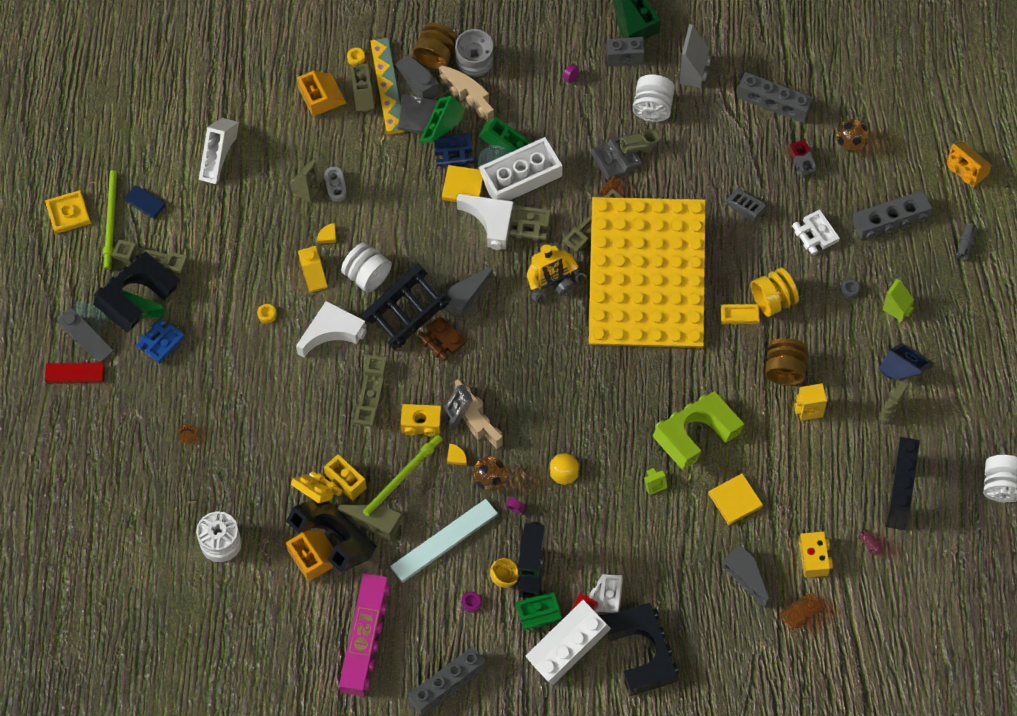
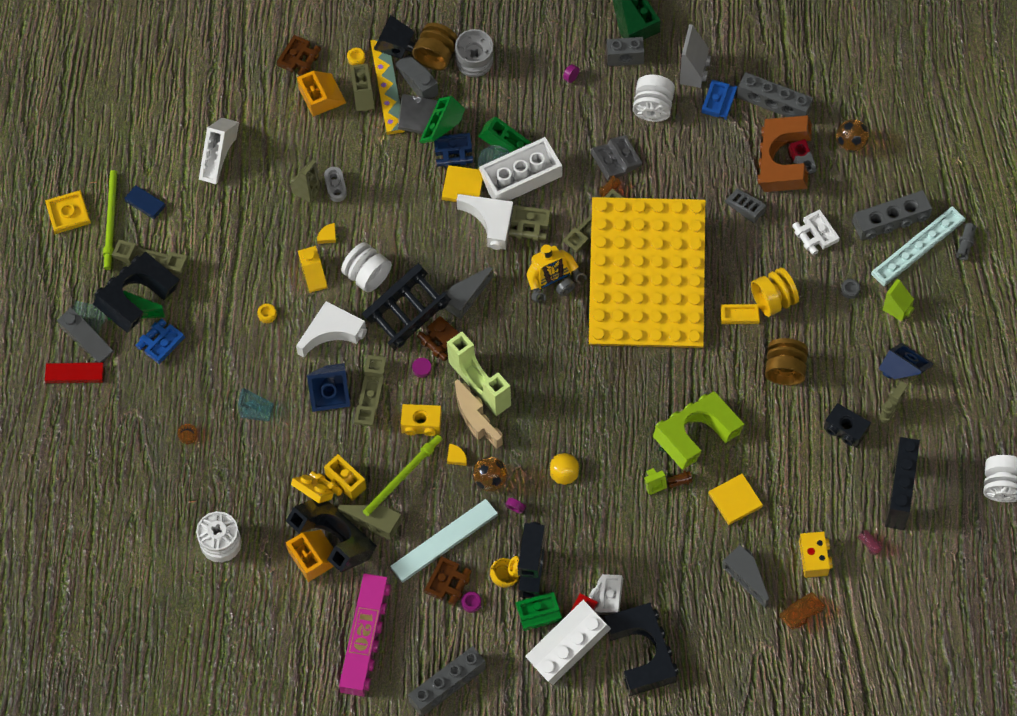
(253, 406): none -> clear light blue slope
(294, 53): none -> reddish brown plate
(328, 388): none -> dark blue slope
(395, 38): none -> black torso
(421, 367): none -> magenta tile
(442, 578): none -> reddish brown plate
(457, 406): dark grey hinge -> none
(466, 88): tan slope -> none
(492, 391): none -> yellowish green arch
(513, 566): none -> yellow tile
(640, 142): olive piece -> none
(679, 479): none -> reddish brown pin
(719, 99): none -> blue plate
(775, 135): none -> dark orange arch
(810, 402): yellow brick -> none
(843, 416): none -> black brick
(918, 246): none -> light aqua tile
(968, 164): light orange slope -> none

